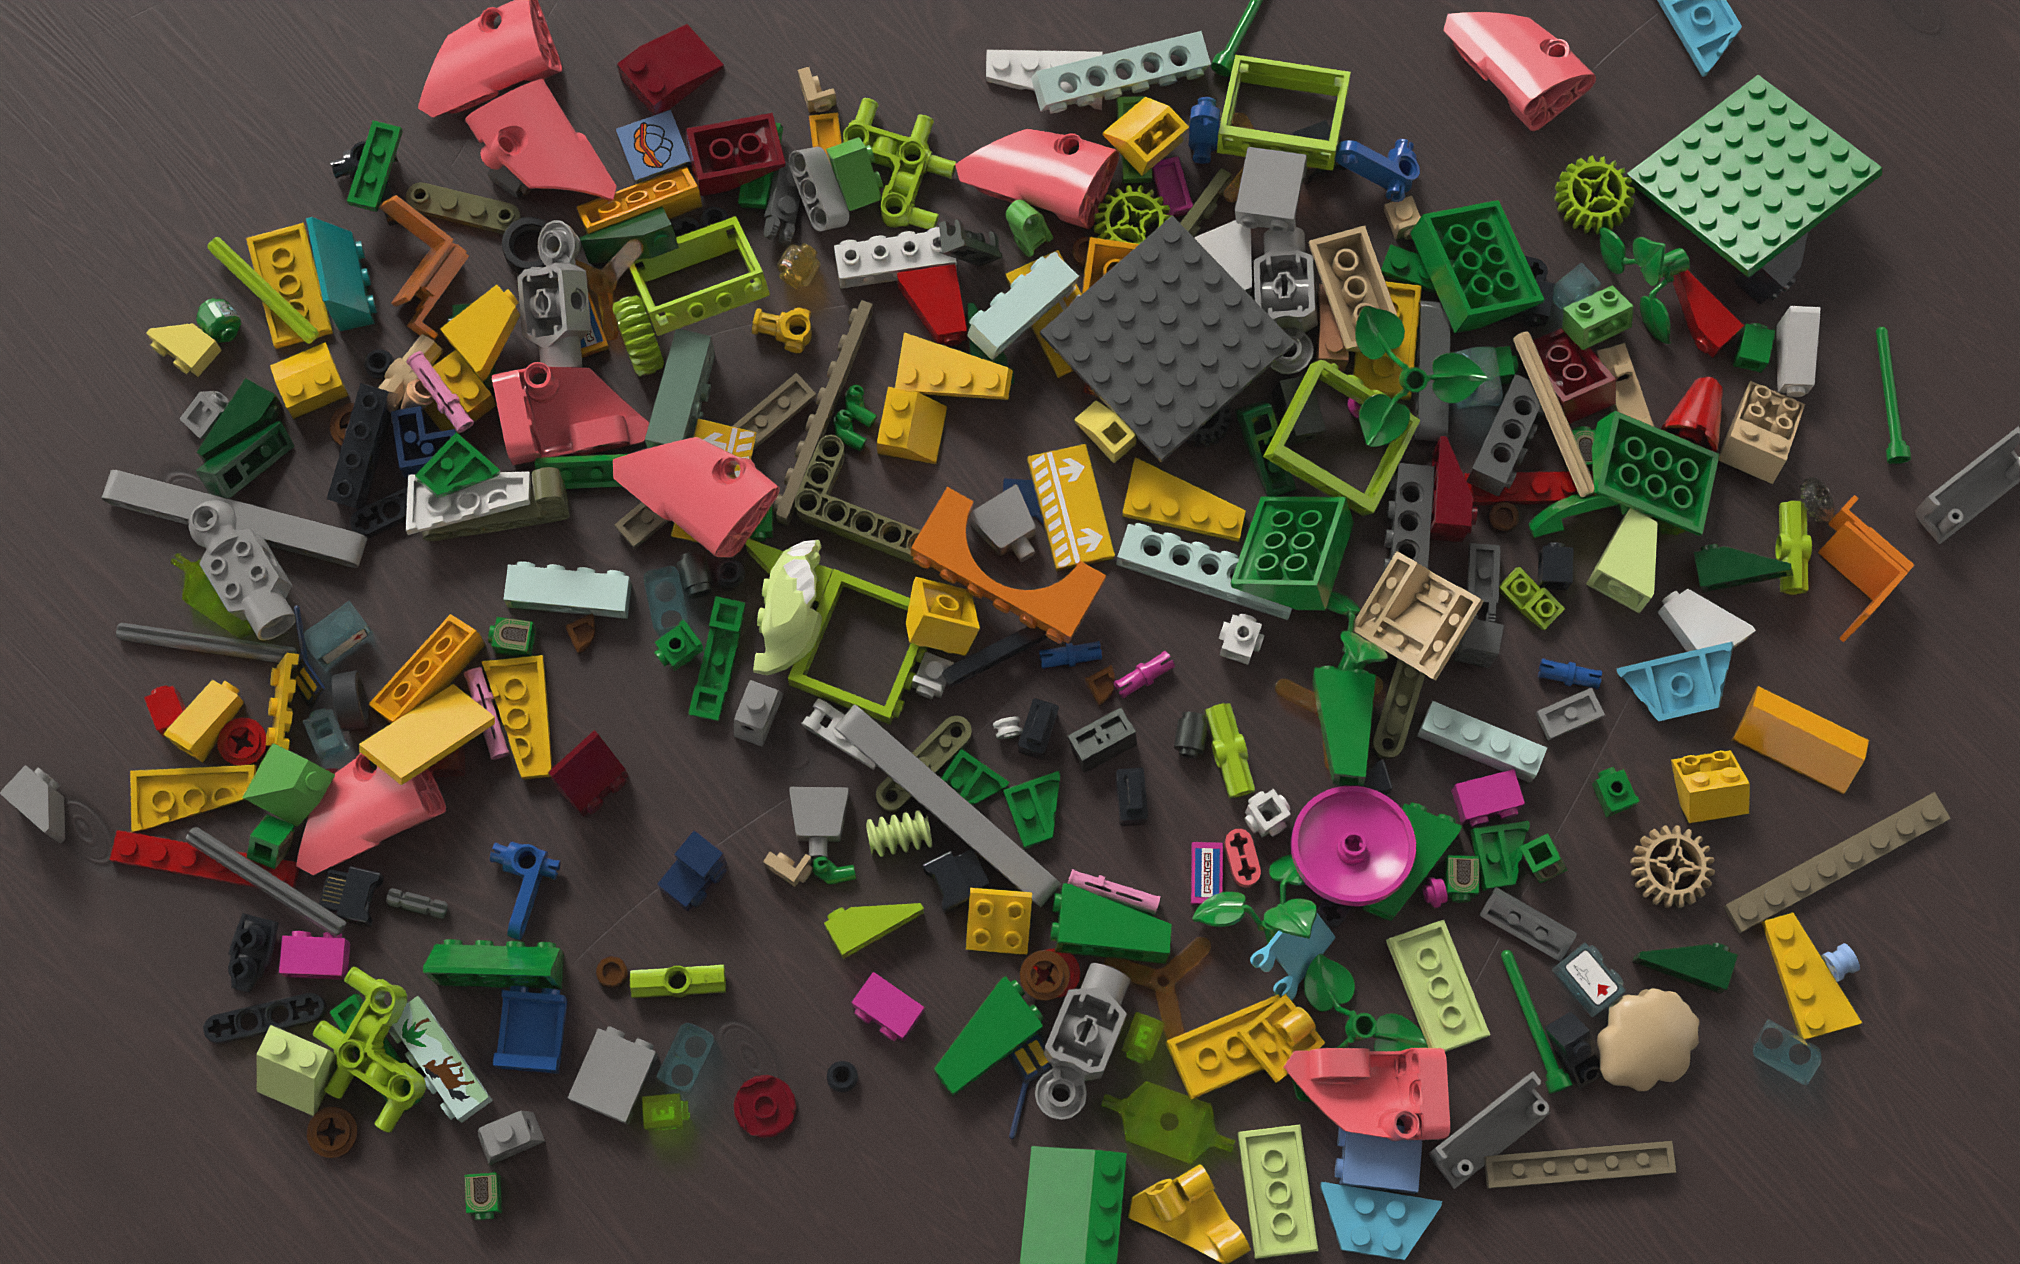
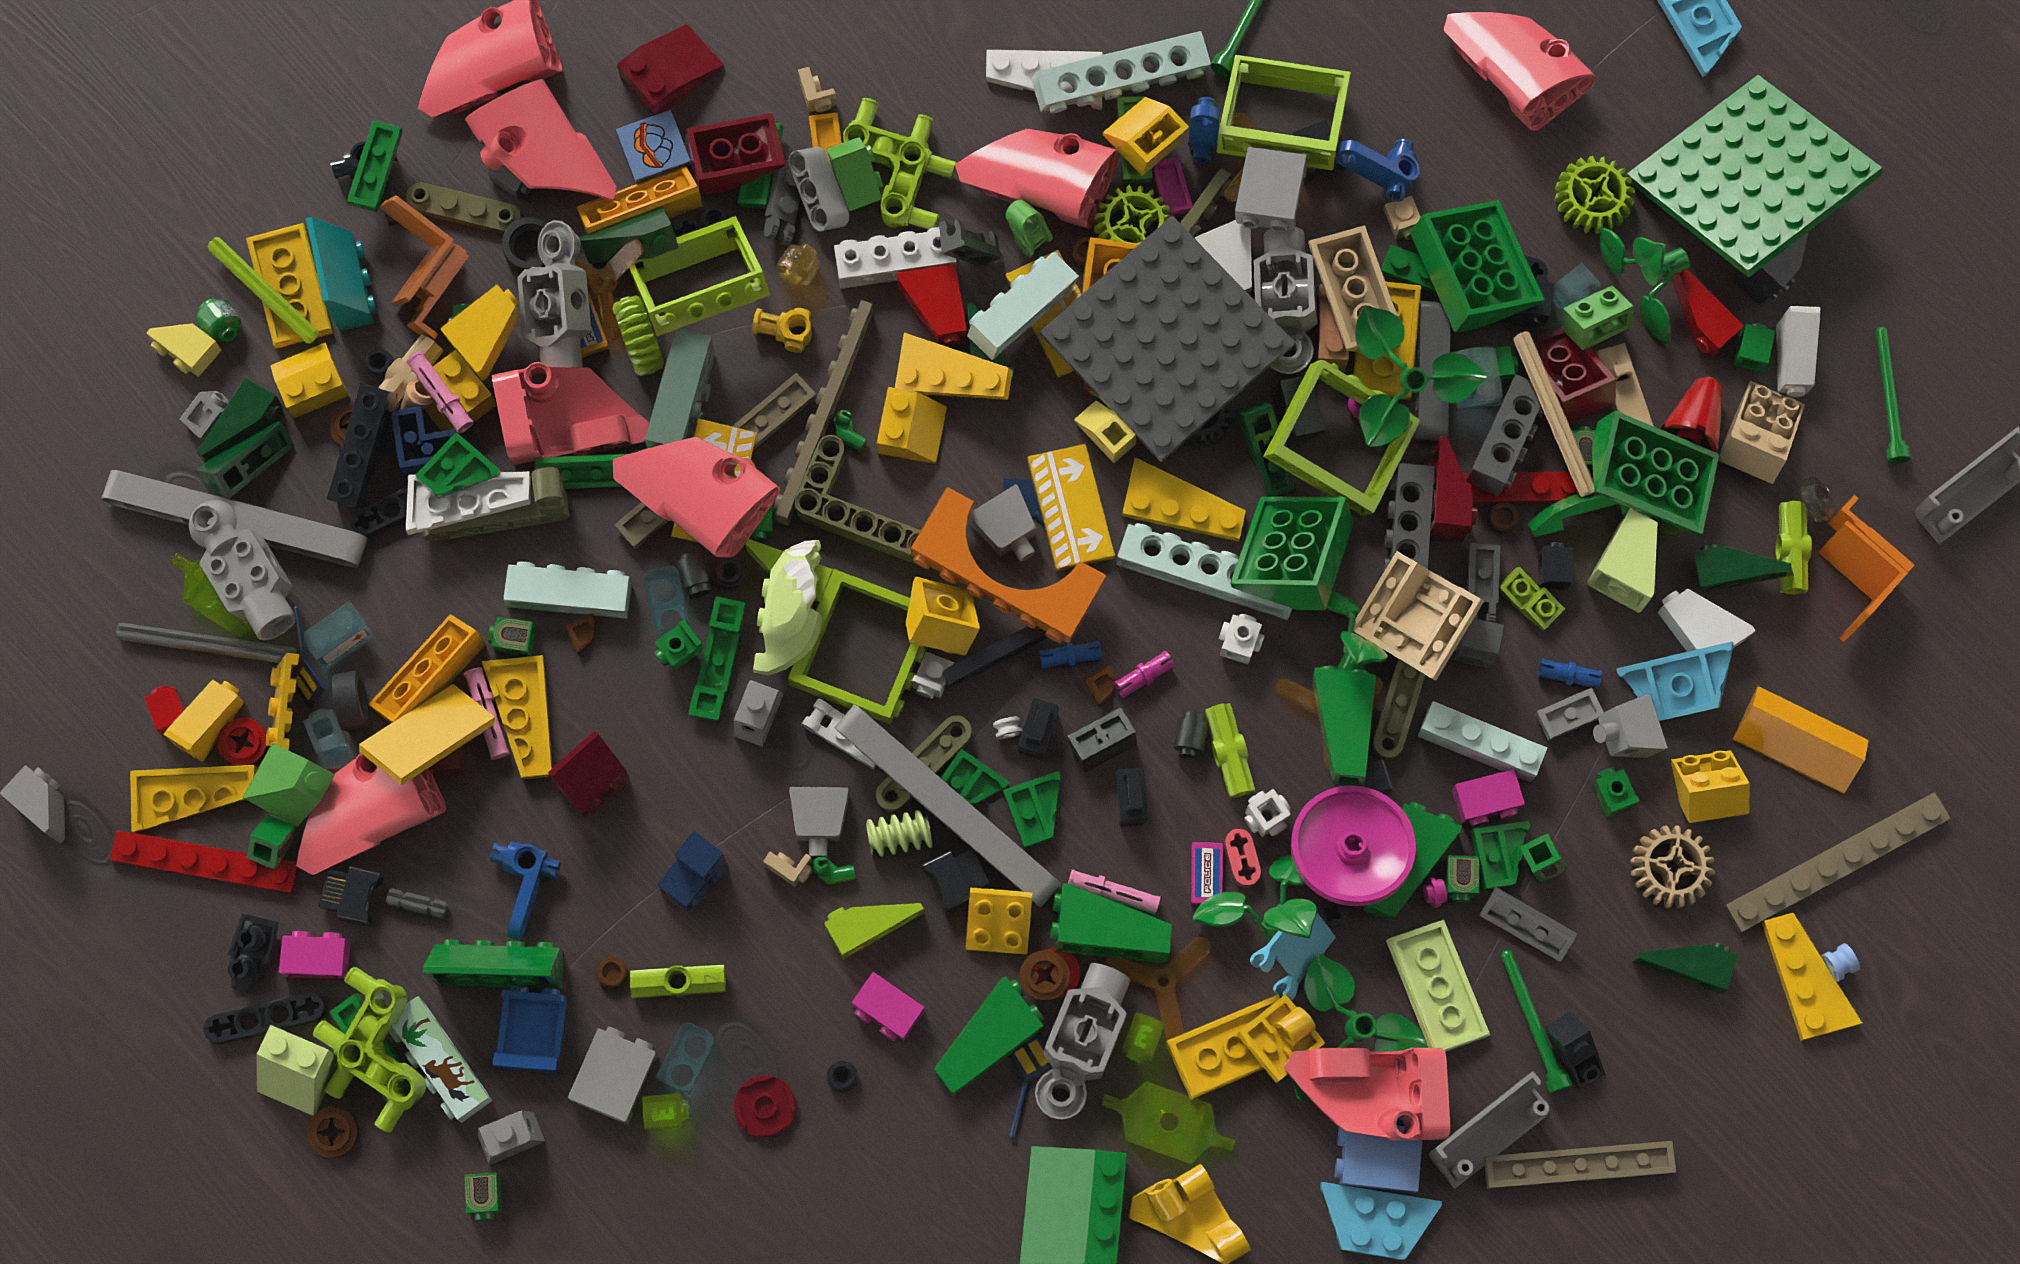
(265, 881): dark grey axle -> none
(855, 405): green arm -> none
(1277, 1191): yellowish green tile -> none
(1589, 979): brick -> none
(1631, 729): none -> light grey torso
(1647, 1039): tan piece -> none
(1785, 1065): clear light blue piece -> none

